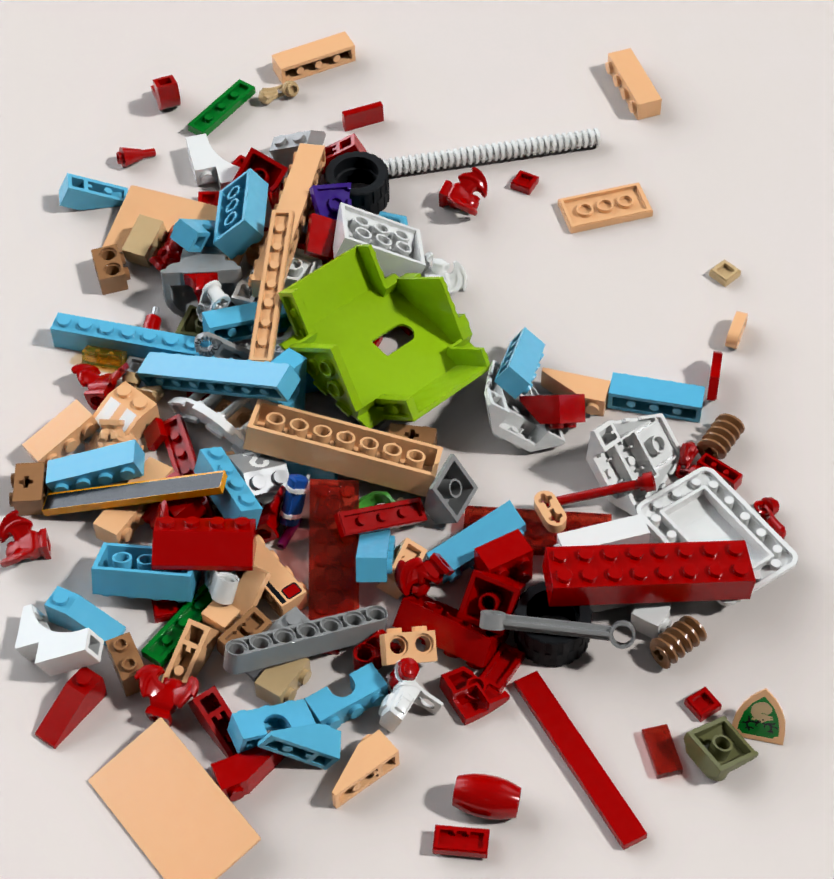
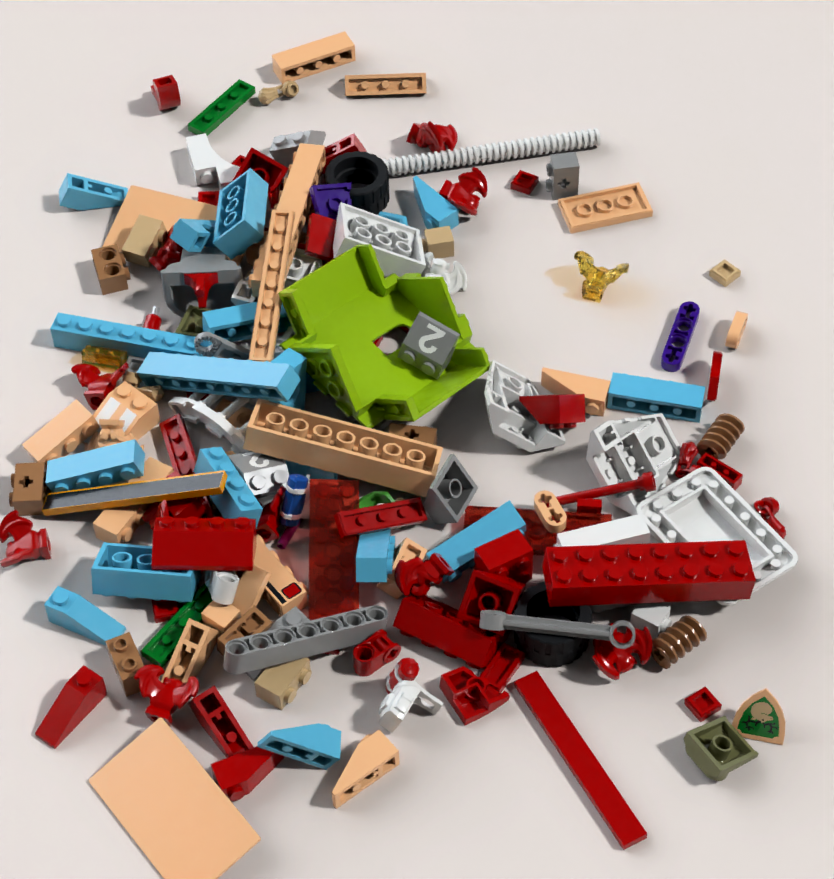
(54, 650): white arch -> none
(129, 156): red cone -> none
(155, 434): red tile -> none
(212, 298): white piece -> none
(250, 726): medium azure arch -> none
(362, 116): red tile -> none
(368, 691): medium azure arch -> none
(385, 84): none -> light nougat fence
(408, 647): light nougat brick -> none
(428, 345): none -> light grey slope
(433, 136): none -> red animal
(433, 207): none -> medium azure slope
(439, 242): none -> tan brick
(461, 841): red plate -> none
(486, 796): red piece -> none
(520, 363): medium azure brick -> none
(563, 175): none -> light grey brick
(589, 505): none -> red plate
(596, 277): none -> clear yellow animal
(607, 654): none -> red animal
(633, 84): light nougat brick -> none
(662, 751): clear red tile -> none
(680, 336): none -> dark purple beam

